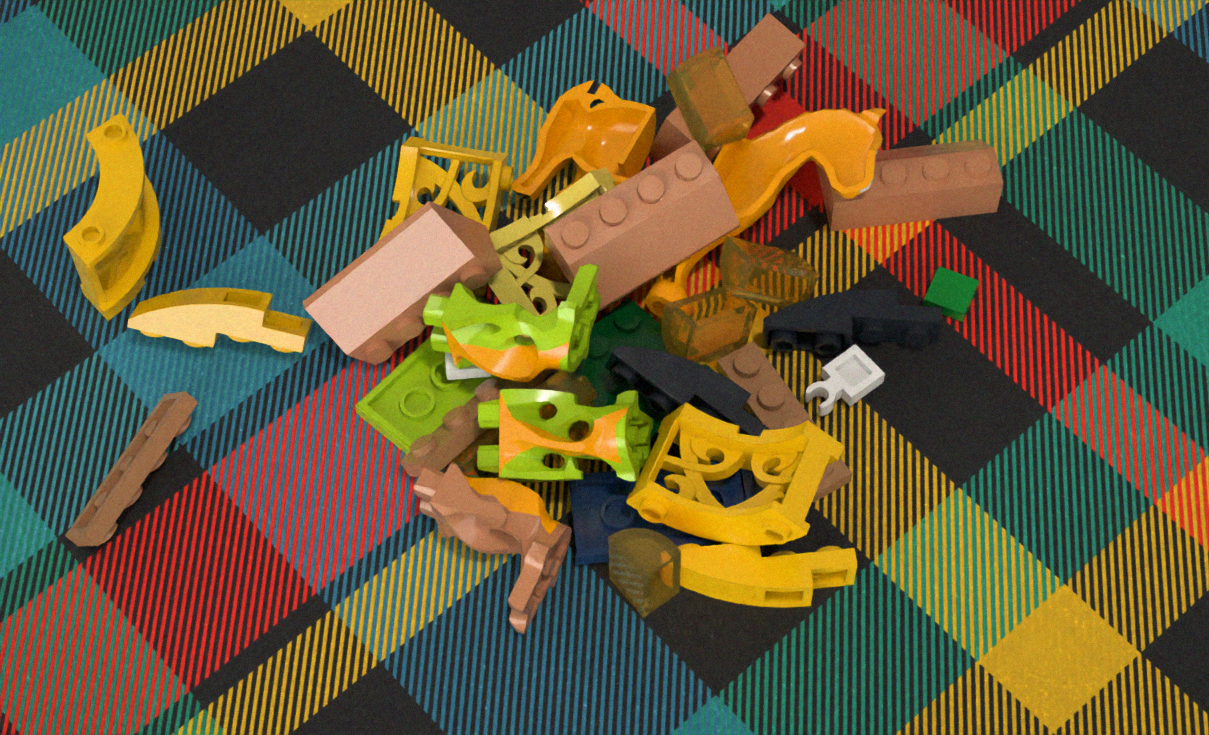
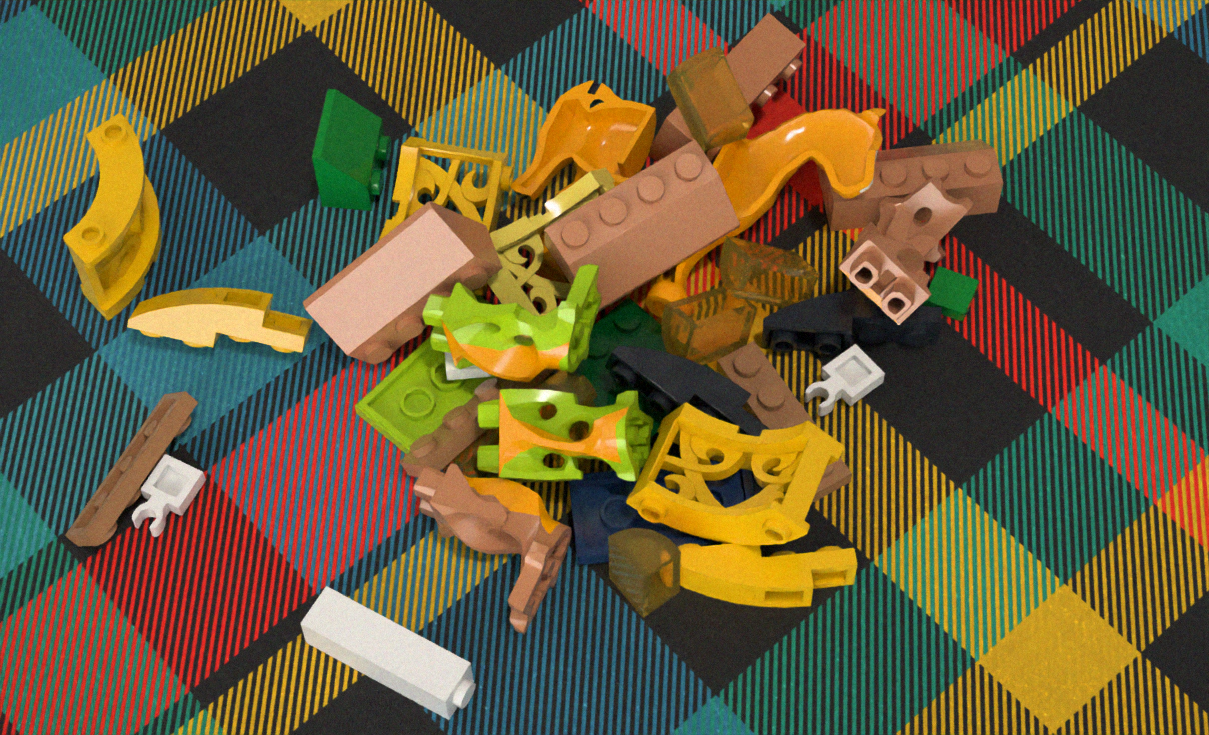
(167, 489): none -> white plate
(349, 154): none -> green slope
(388, 653): none -> white brick
(891, 257): none -> nougat hips

